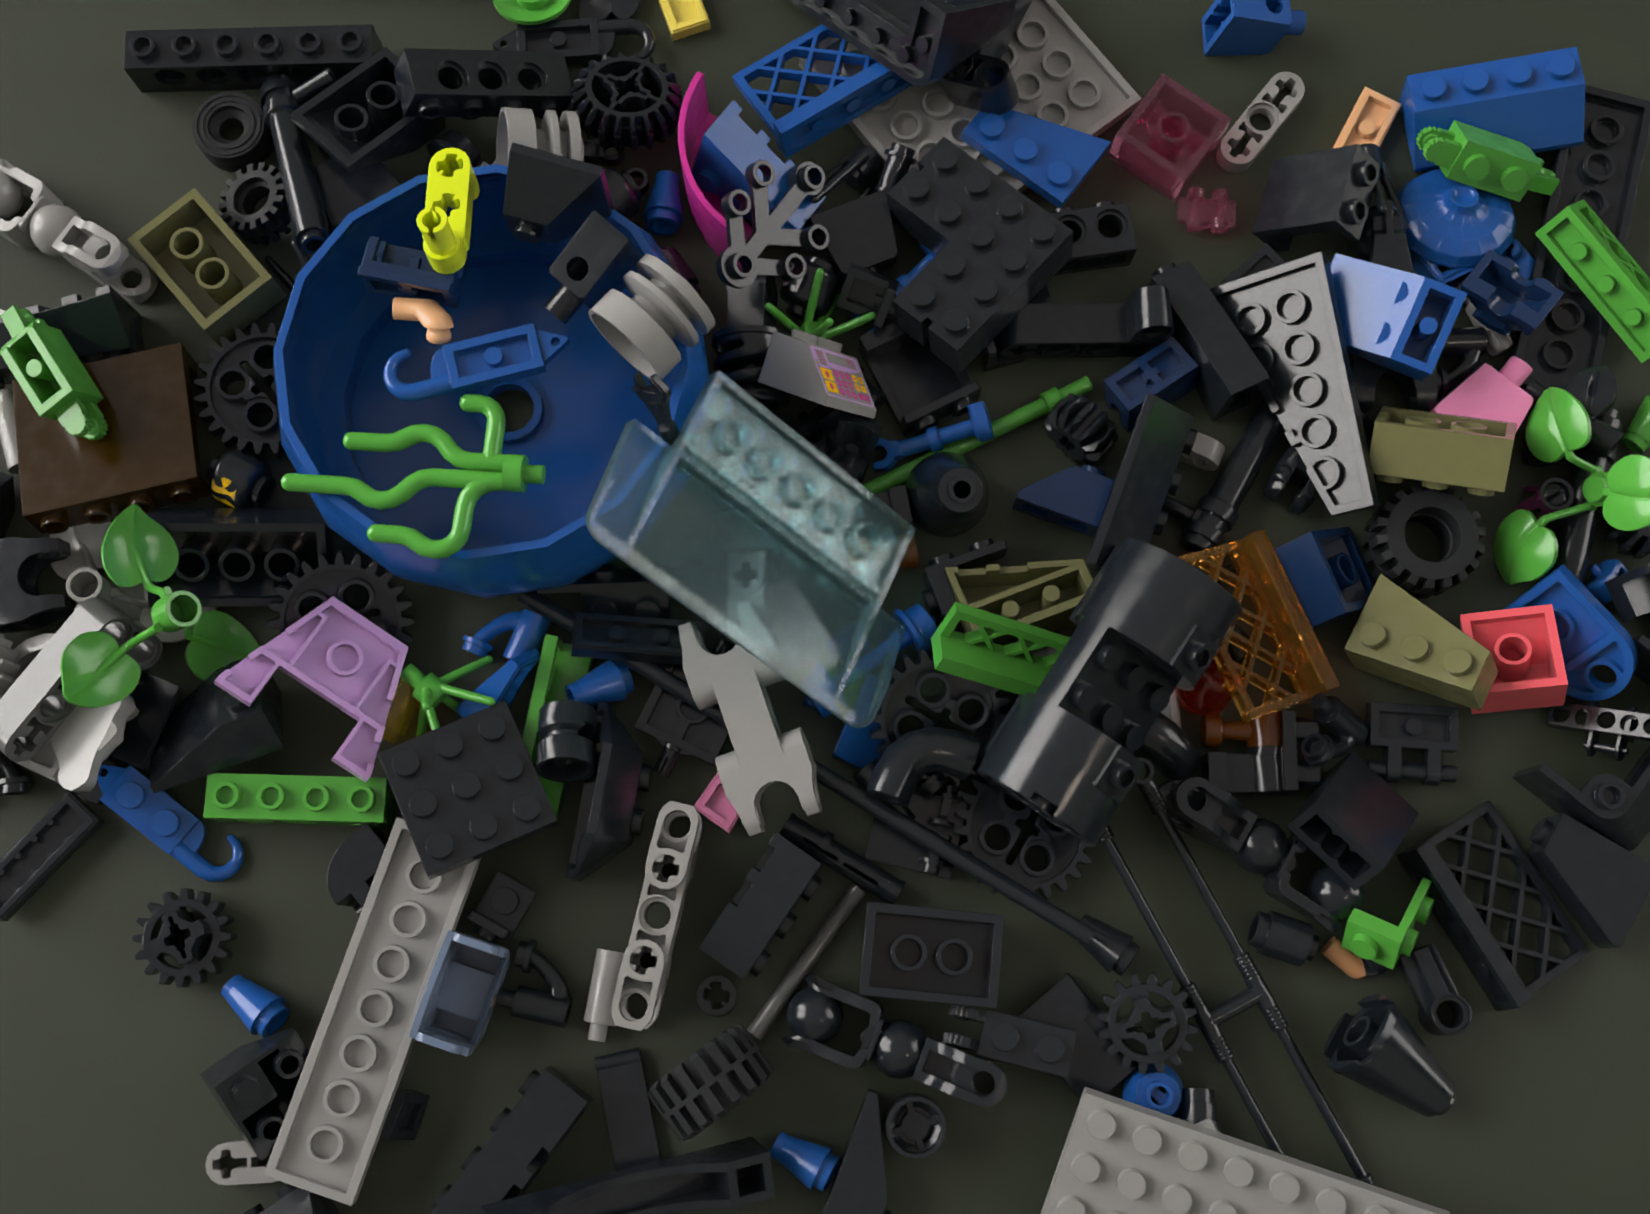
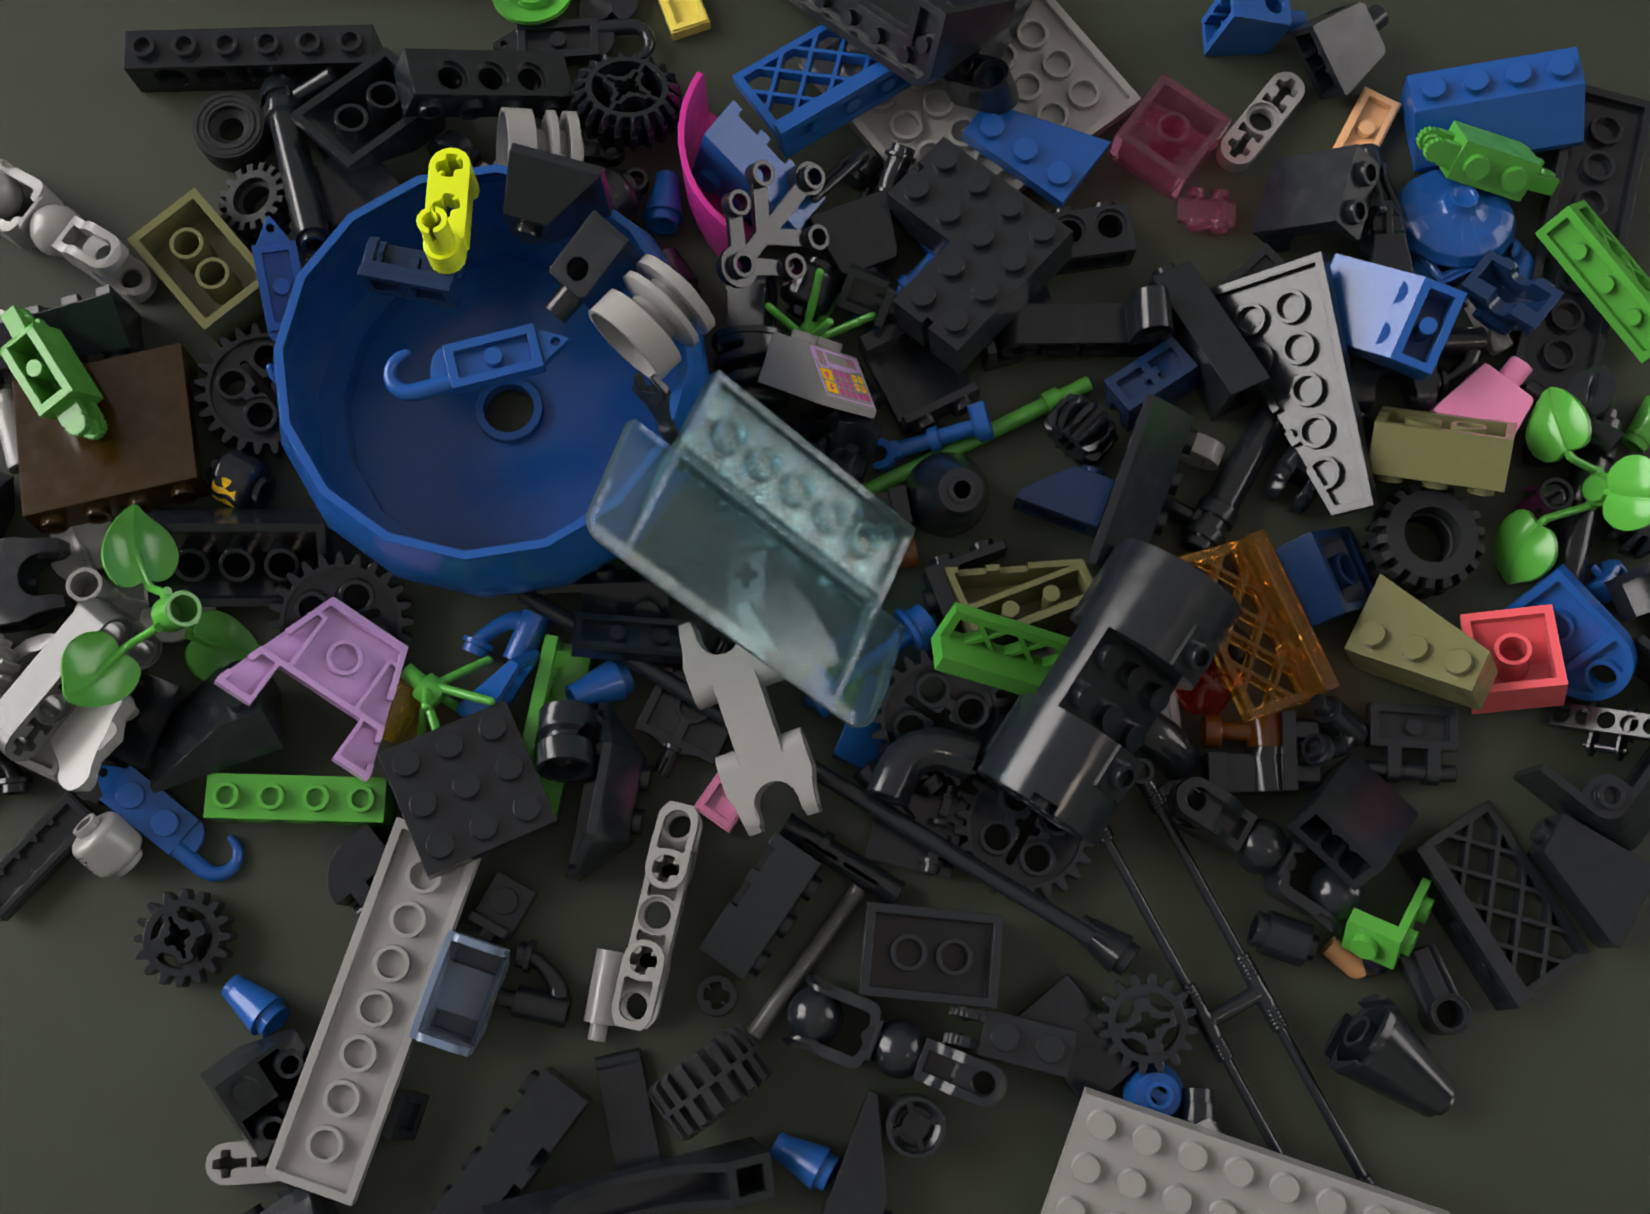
(107, 844): none -> light grey head
(276, 271): none -> blue plate
(428, 313): light nougat arm -> none
(482, 474): bright green plant -> none
(1340, 47): none -> black torso

